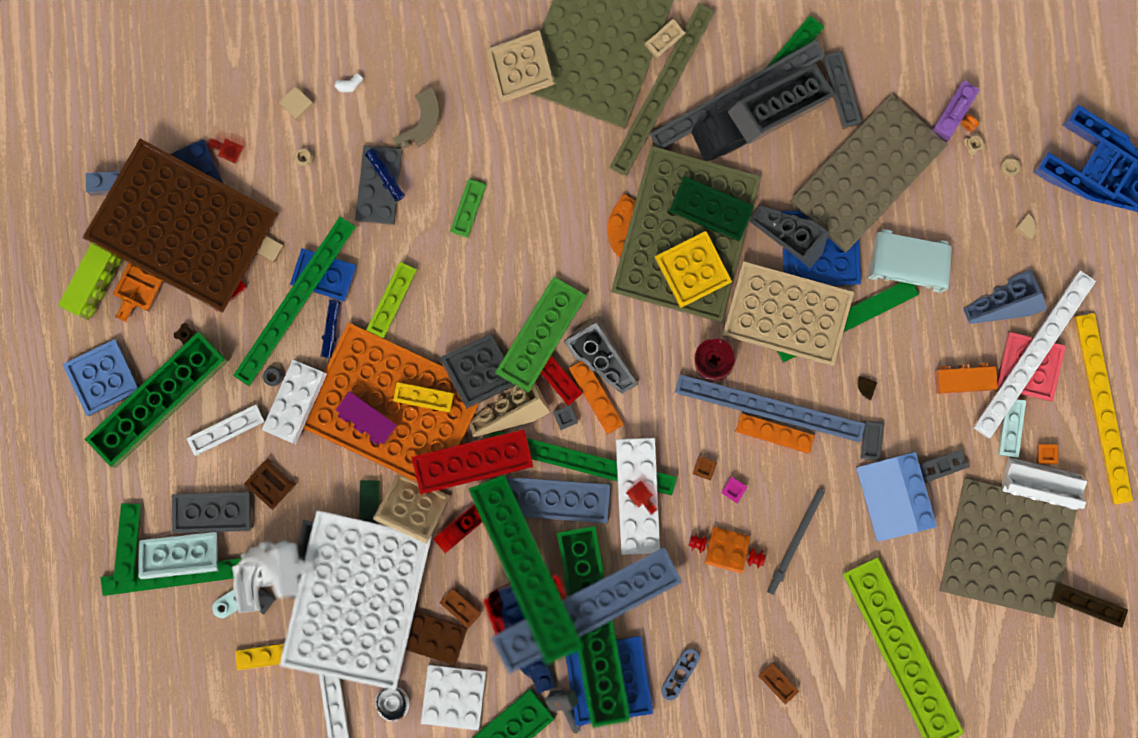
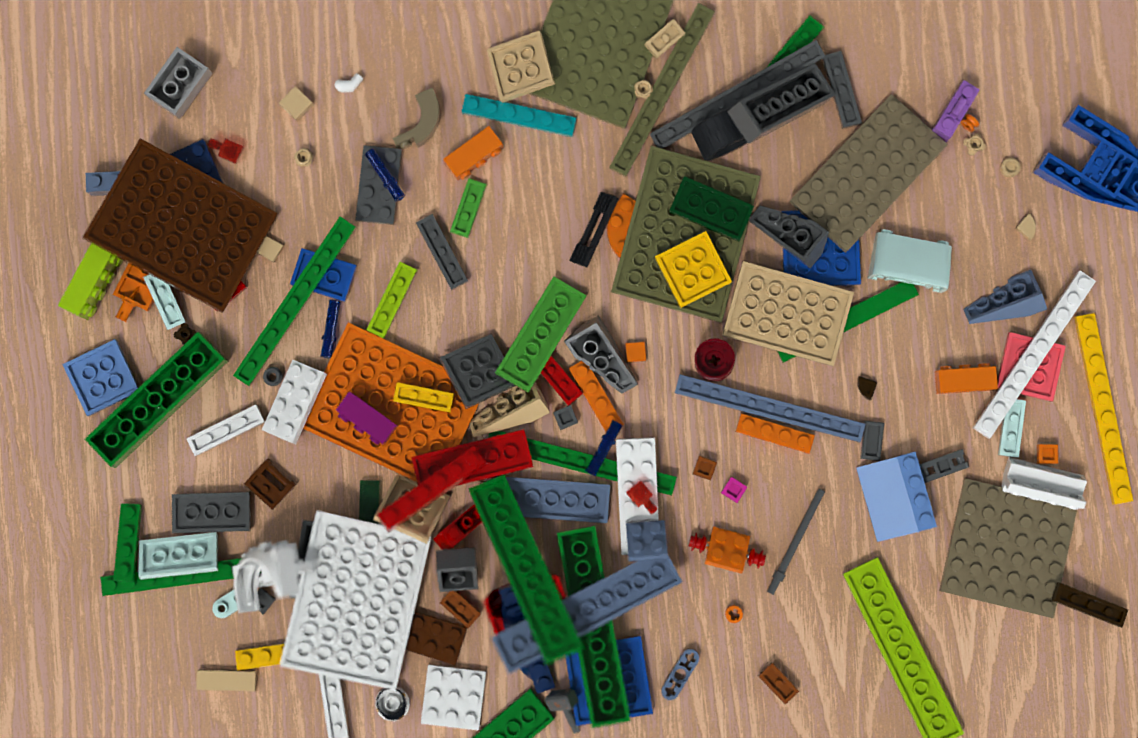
(164, 302): none -> light aqua plate
(178, 83): none -> light grey brick
(226, 680): none -> tan tile
(431, 489): none -> red brick
(442, 252): none -> dark grey plate
(456, 569): none -> dark grey brick
(473, 153): none -> orange brick
(518, 115): none -> teal plate
(582, 254): none -> black container
(604, 447): none -> clear blue pin
(635, 352): none -> orange tile
(643, 84): none -> tan plate
(646, 540): none -> sand blue plate
(728, 616): none -> orange bush

